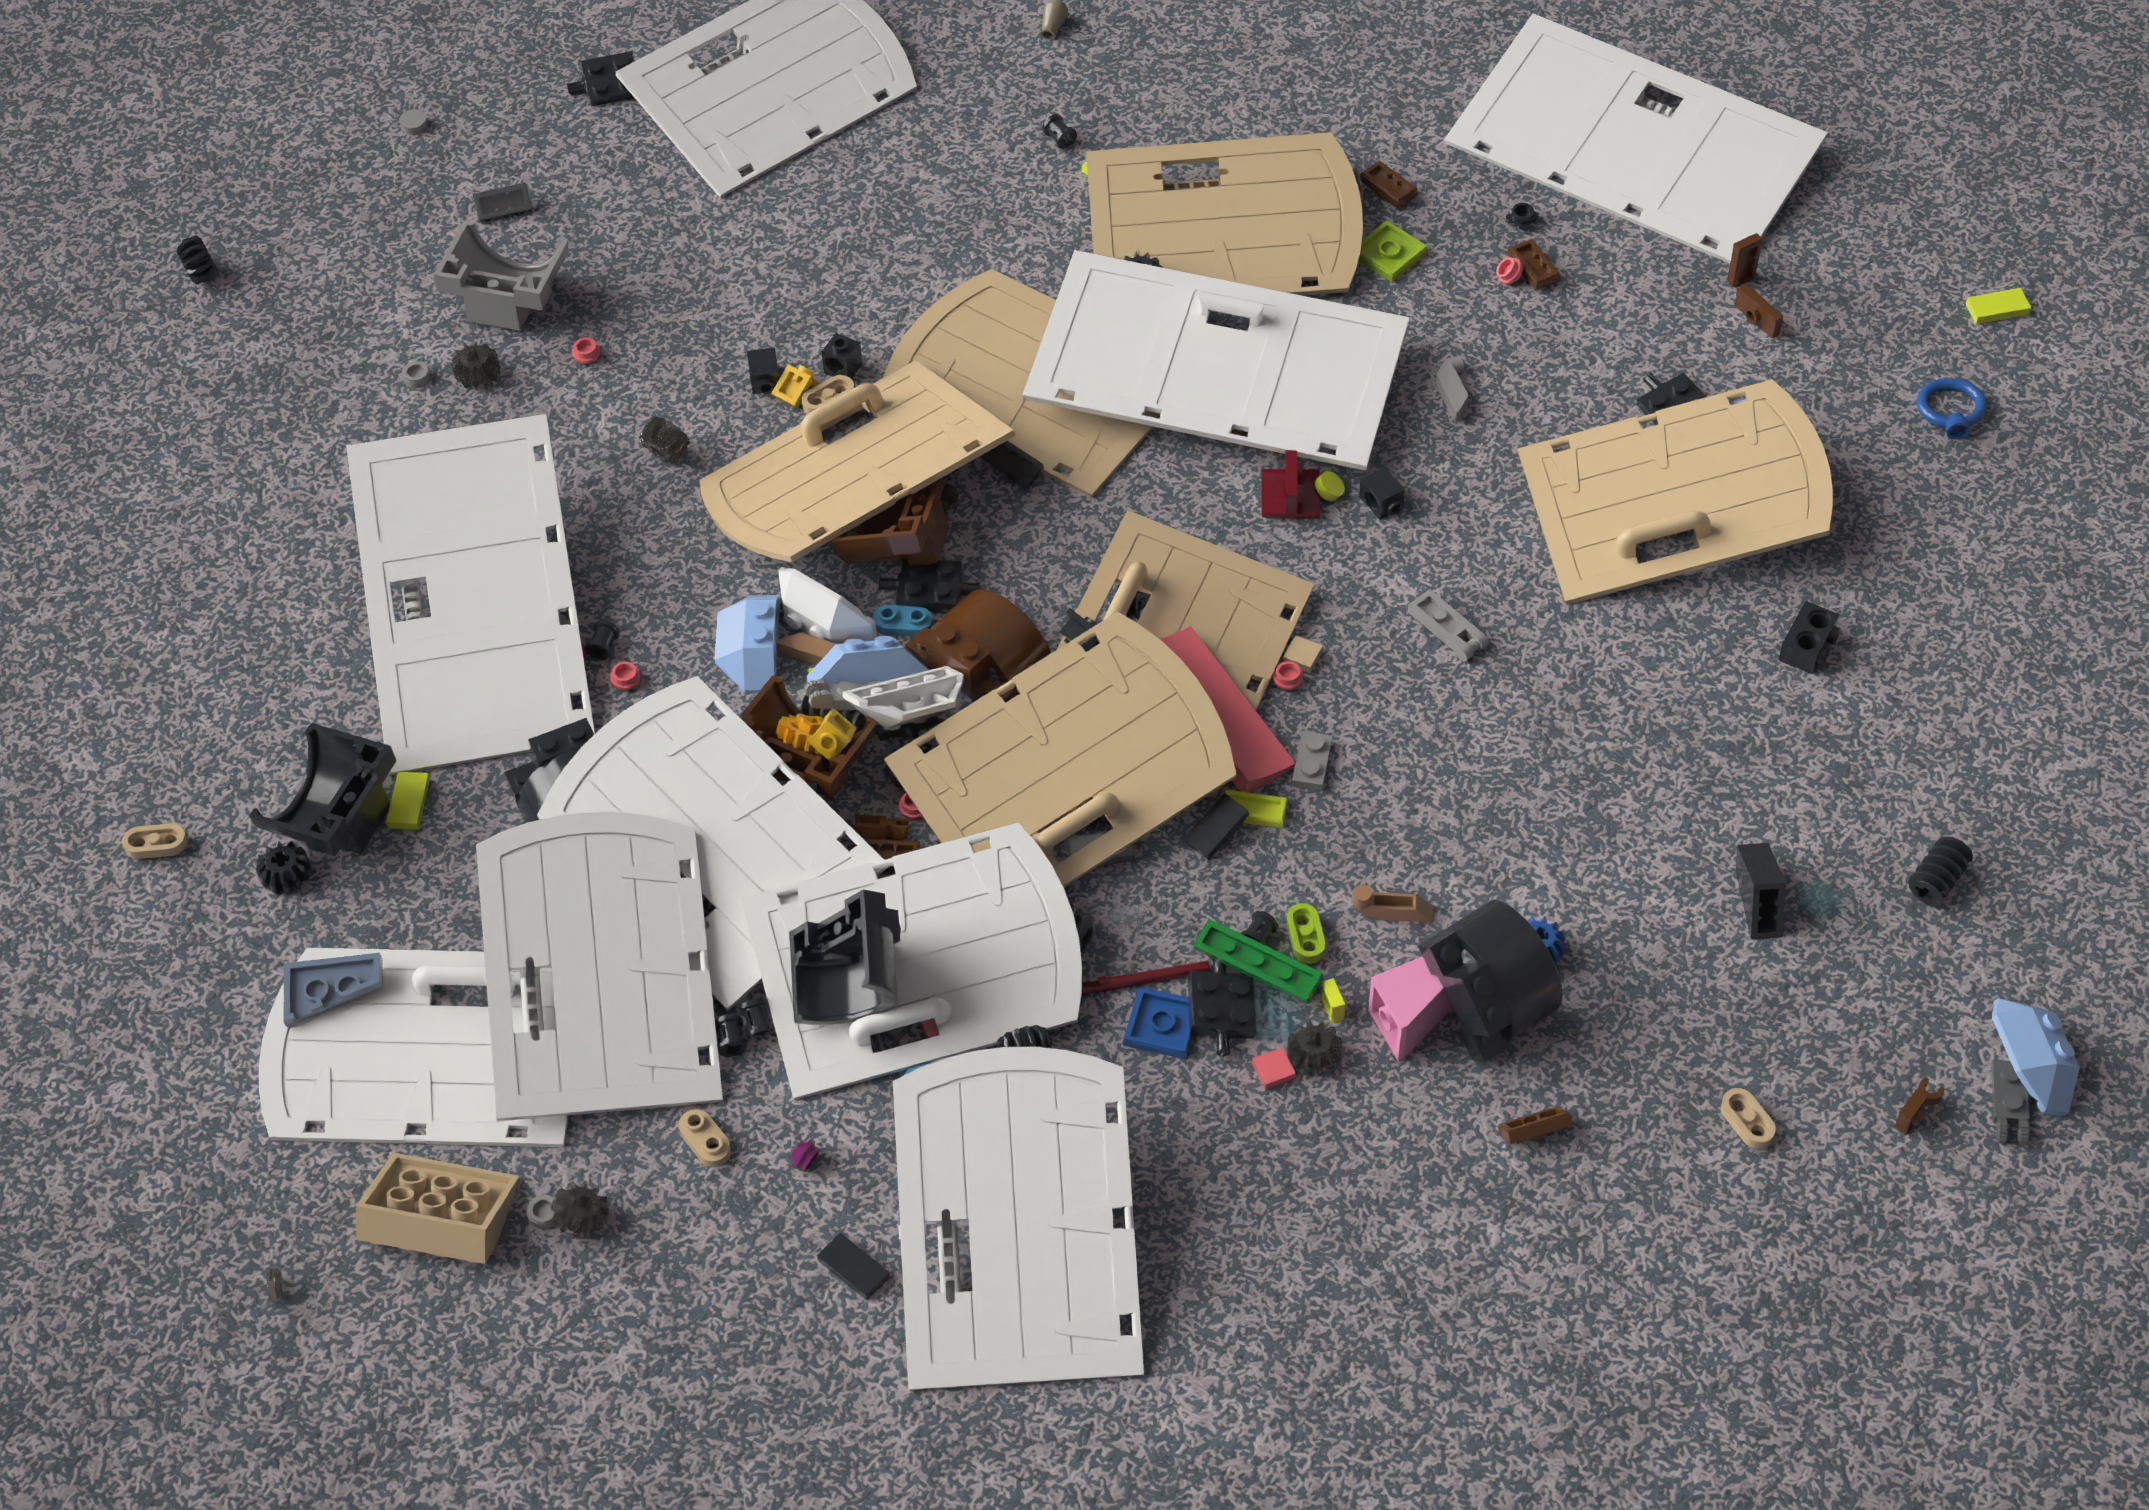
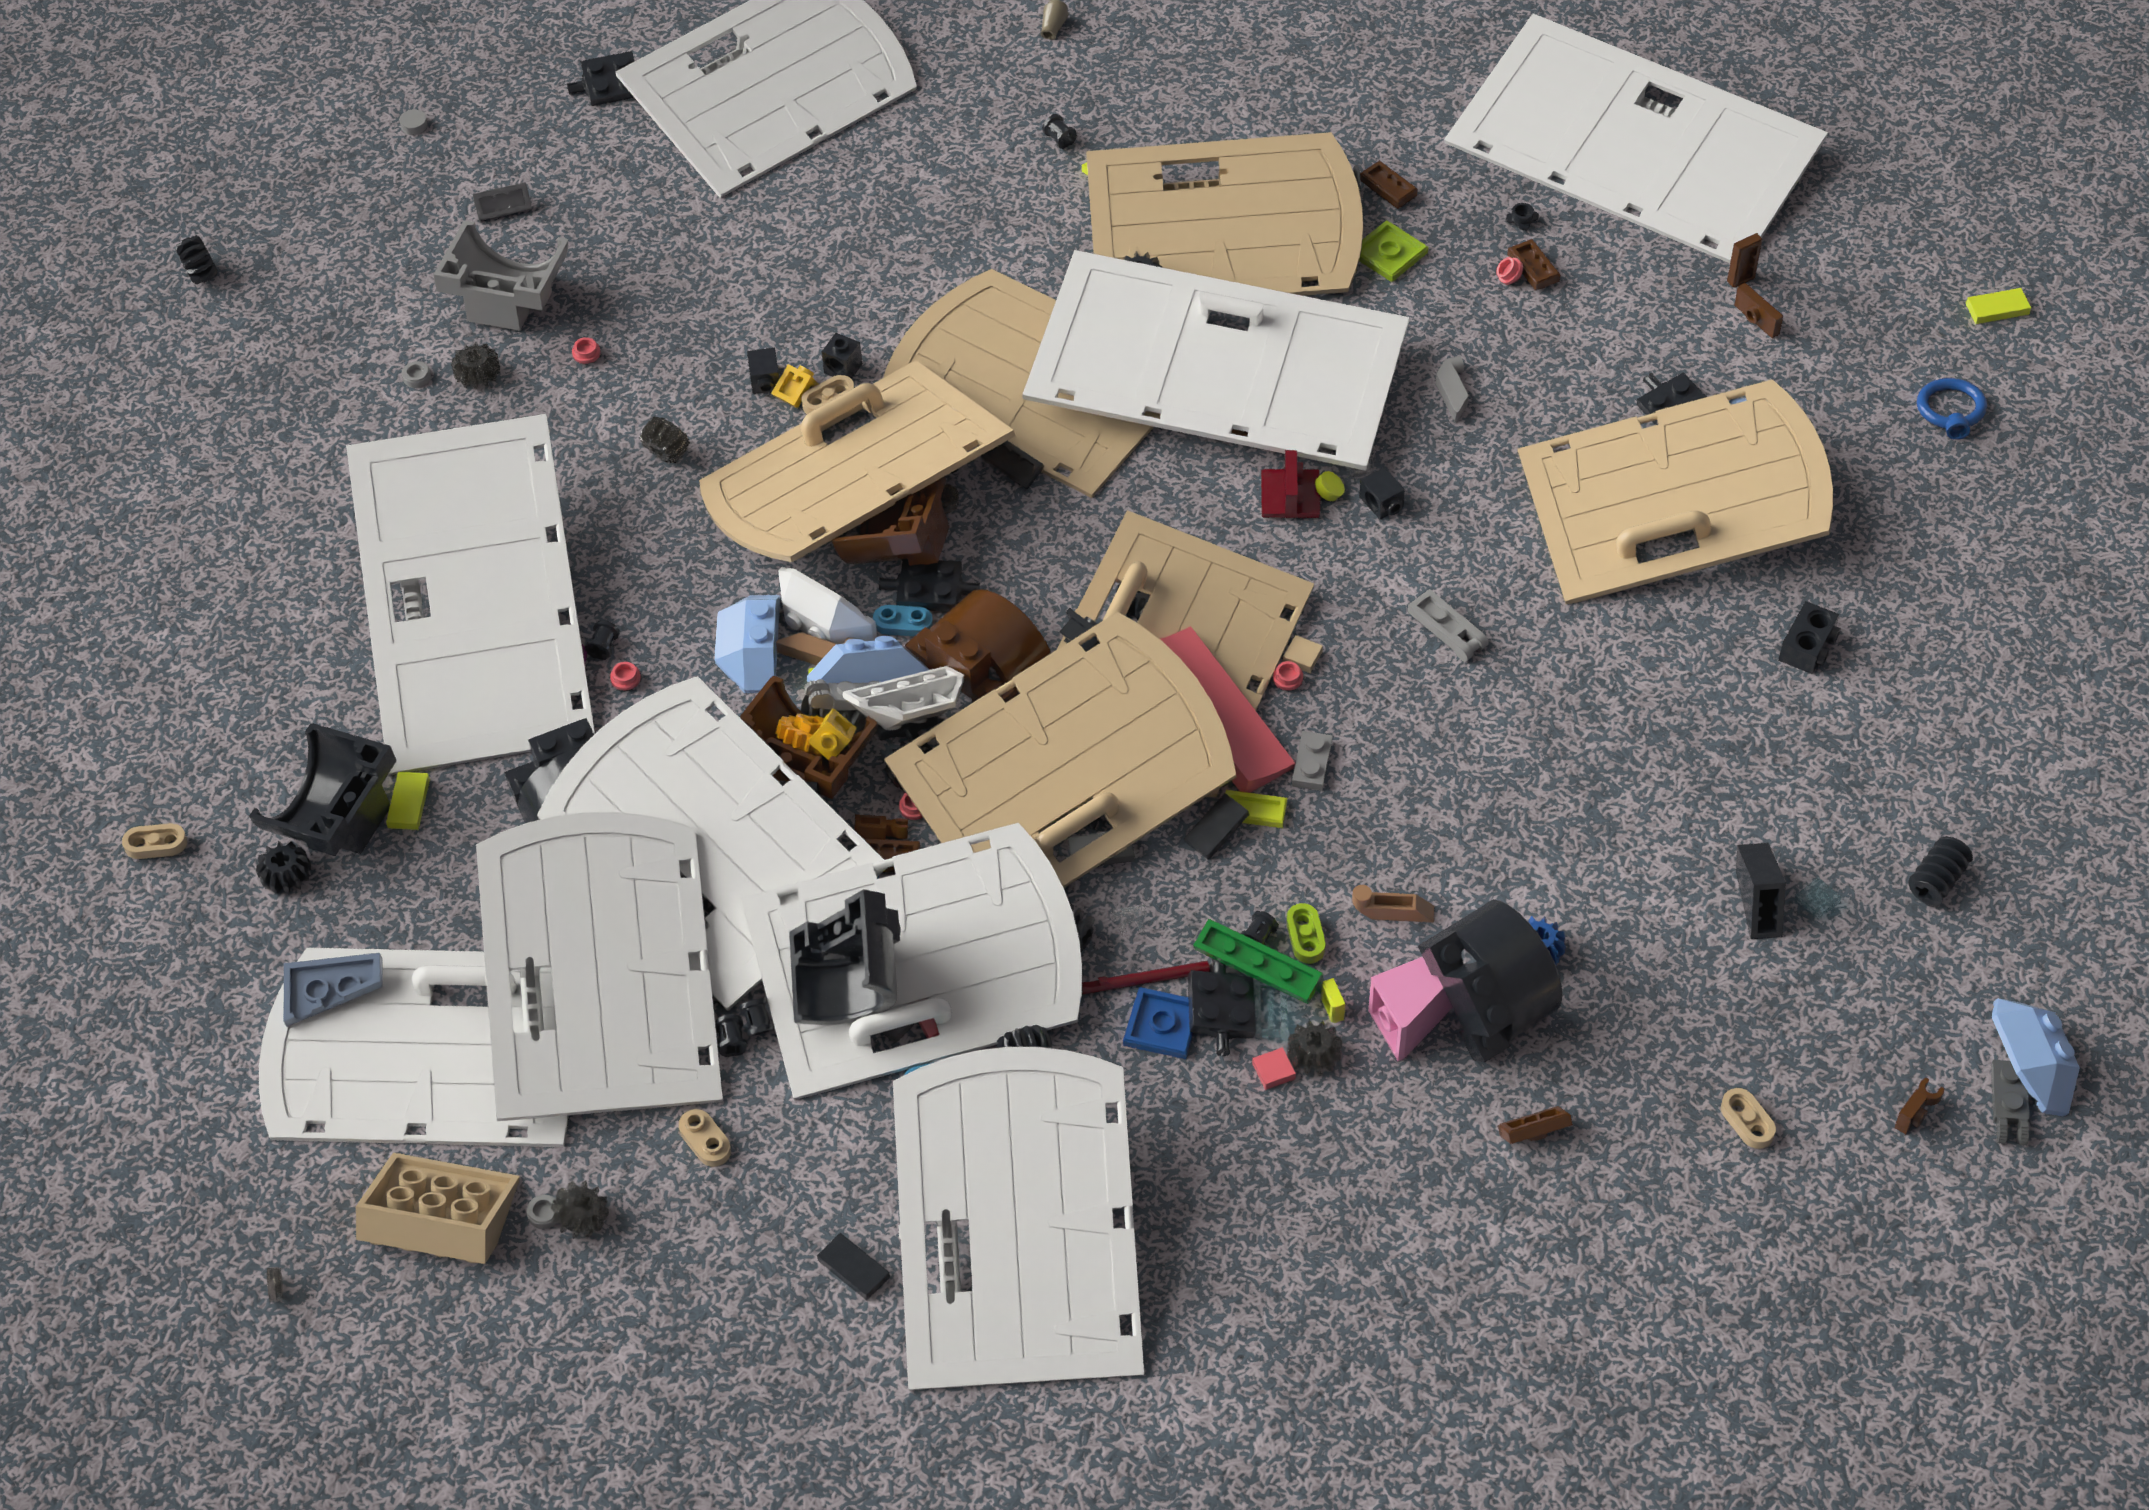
(804, 1154): magenta plate -> none

